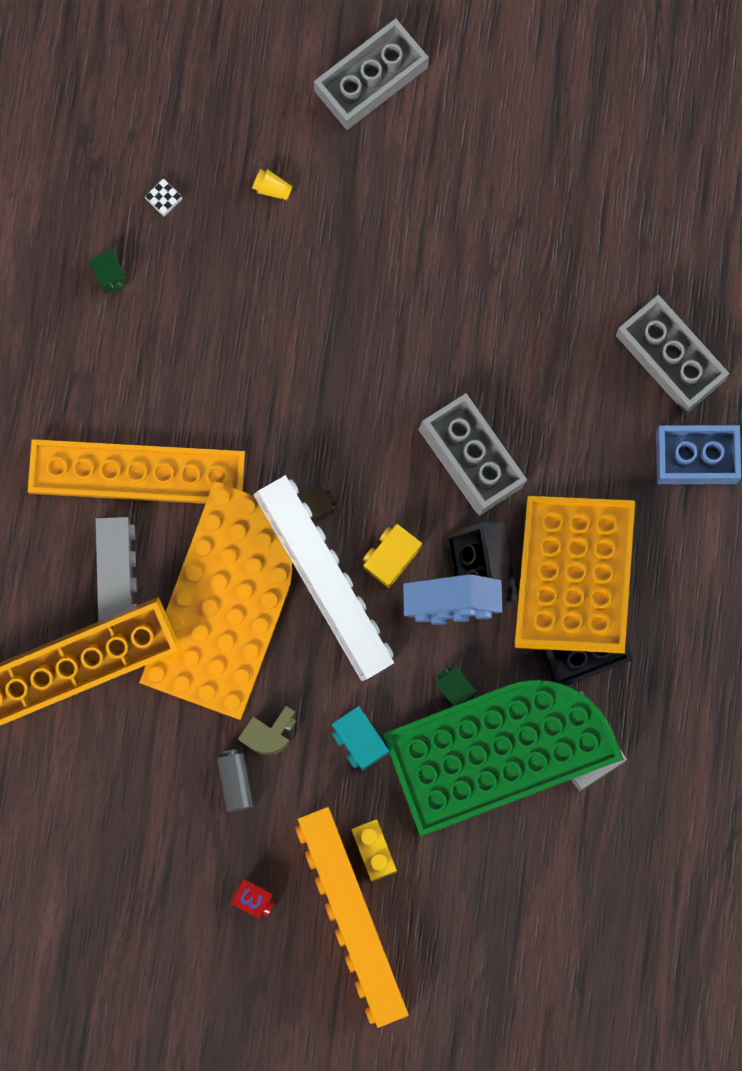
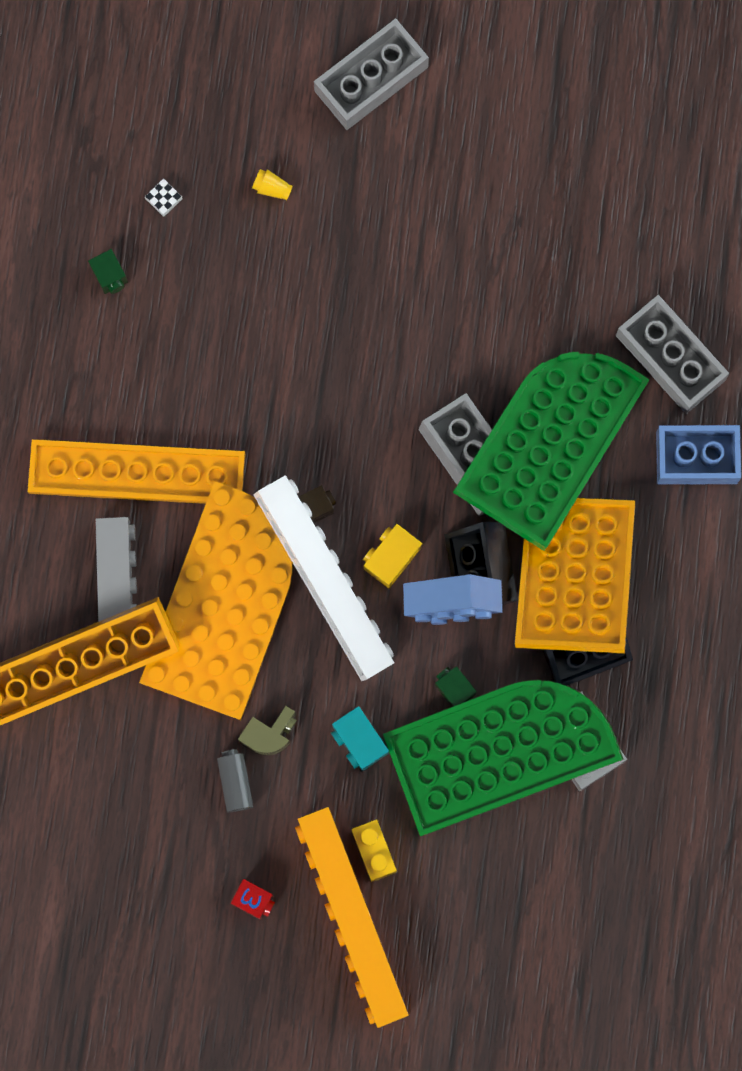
(550, 442): none -> green plate

